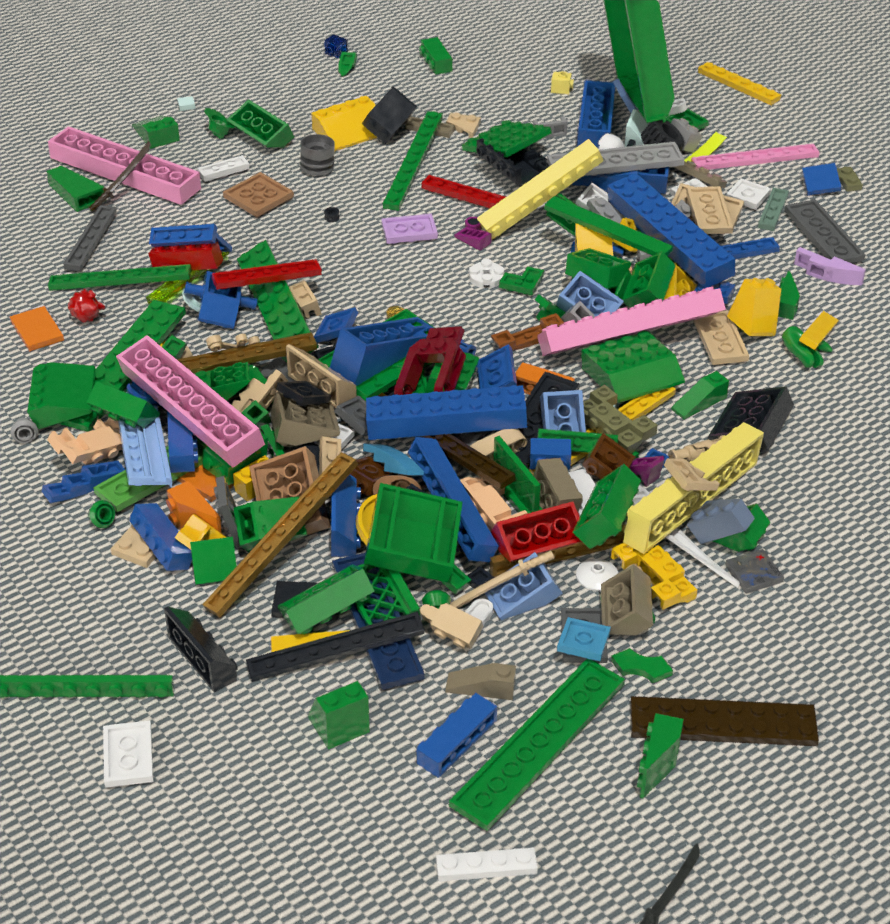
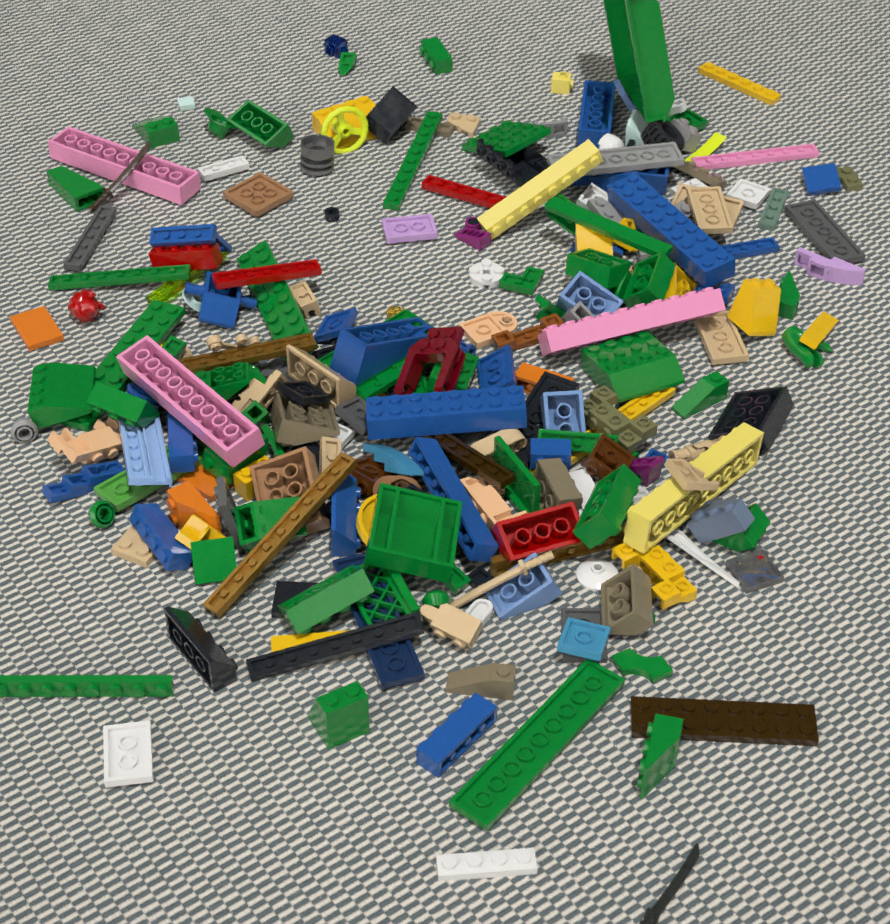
(344, 129): none -> neon yellow piece
(481, 328): none -> light nougat tile

